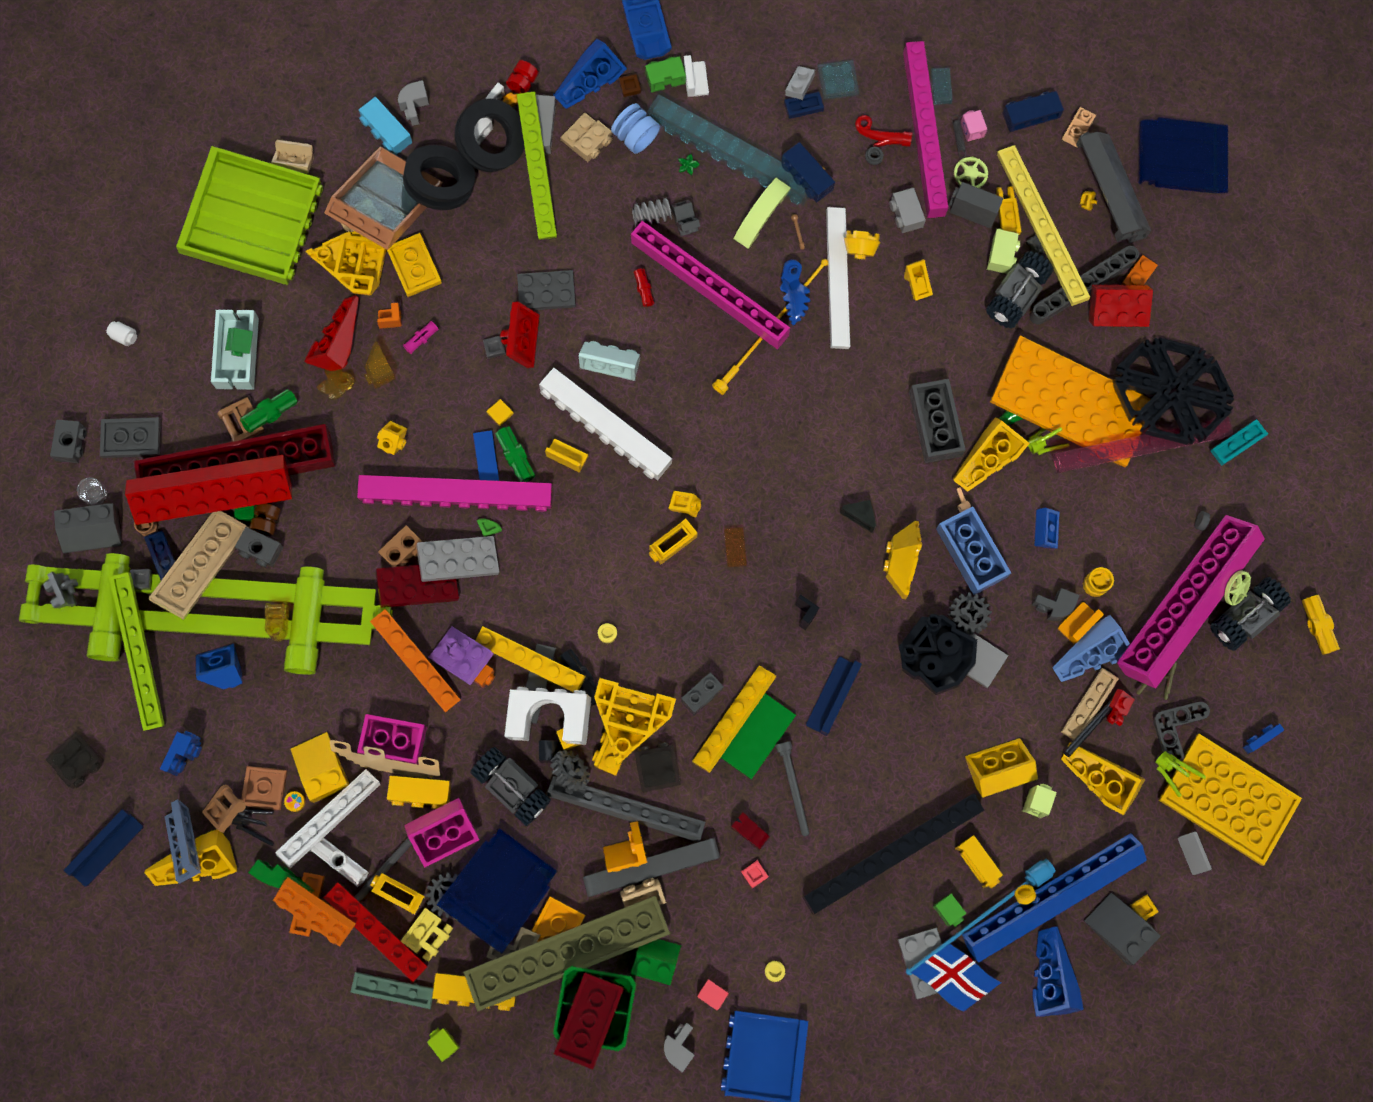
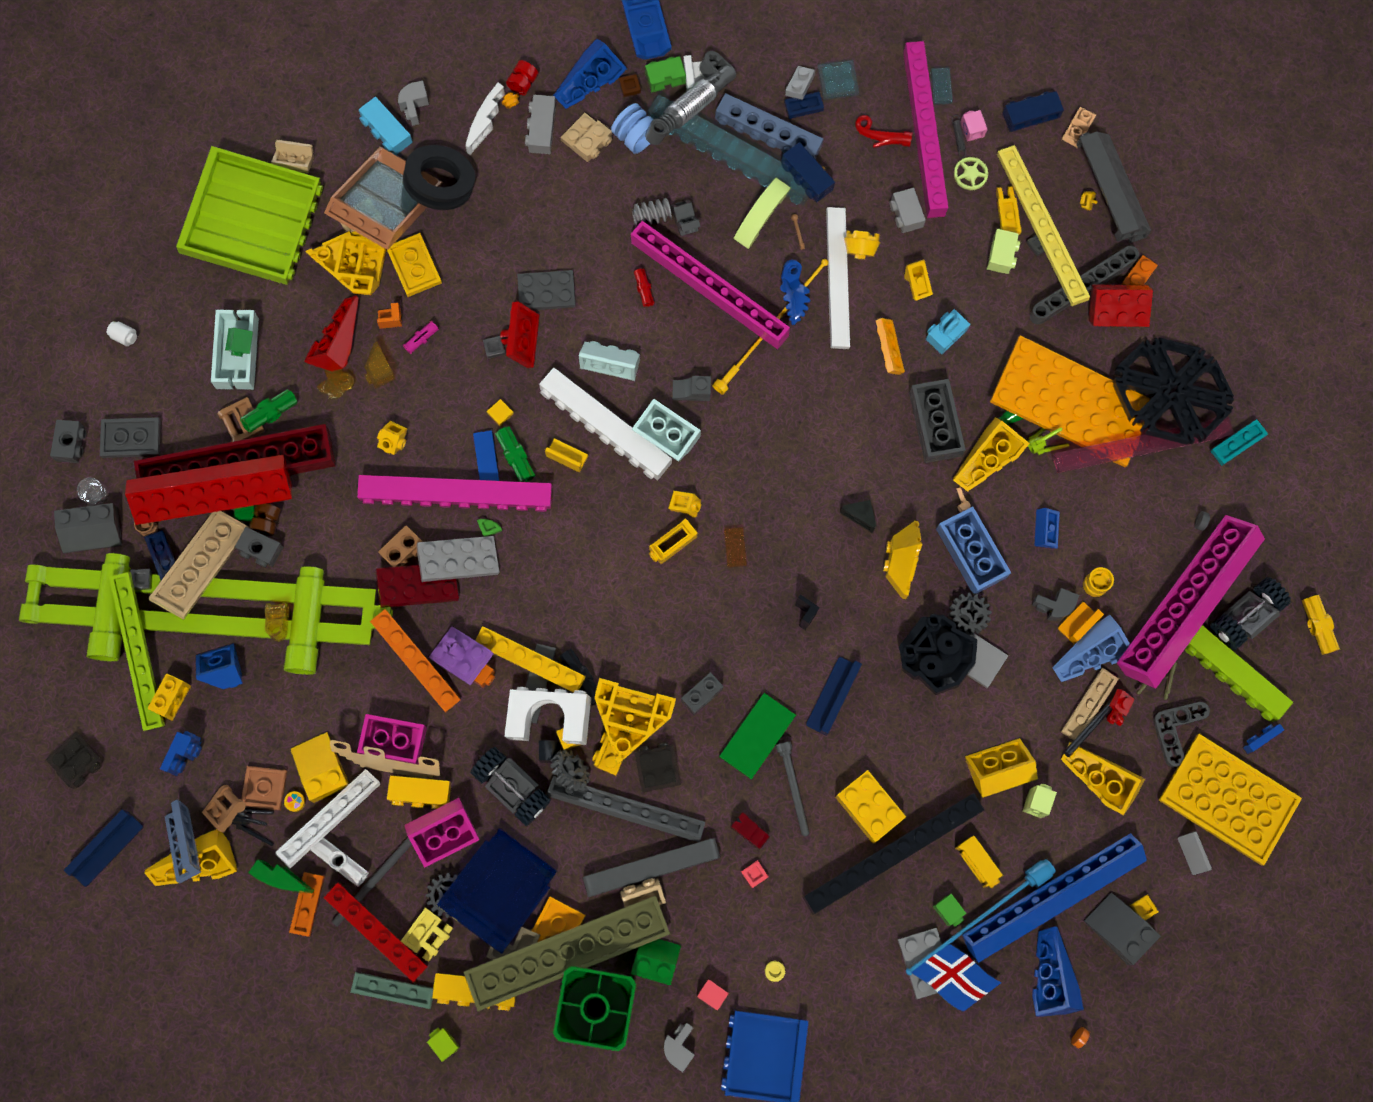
(63, 589): dark grey hips -> none
(169, 697): none -> yellow bracket
(313, 912): orange plate -> none
(378, 882): yellow window -> none
(467, 144): black tyre -> none
(536, 165): lime plate -> none
(588, 1021): dark red plate -> none
(607, 633): light yellow tile -> none
(626, 853): light orange bracket -> none
(667, 430): none -> light aqua slope
(688, 164): green plant -> none
(692, 389): none -> dark grey arch
(718, 75): none -> dark grey piece
(731, 105): none -> sand blue brick
(734, 719): yellow plate -> none
(870, 807): none -> yellow brick
(874, 151): dark grey plate -> none
(890, 346): none -> light orange plate
(947, 331): none -> medium azure brick
(975, 204): dark grey brick -> none
(1019, 289): plate -> none
(1025, 894): yellow tile -> none
(1080, 1037): none -> orange tile
(1168, 762): lime plant -> none
(1184, 155): clear blue piece -> none
(1237, 587): yellowish green wheel -> none
(1238, 674): none -> lime brick

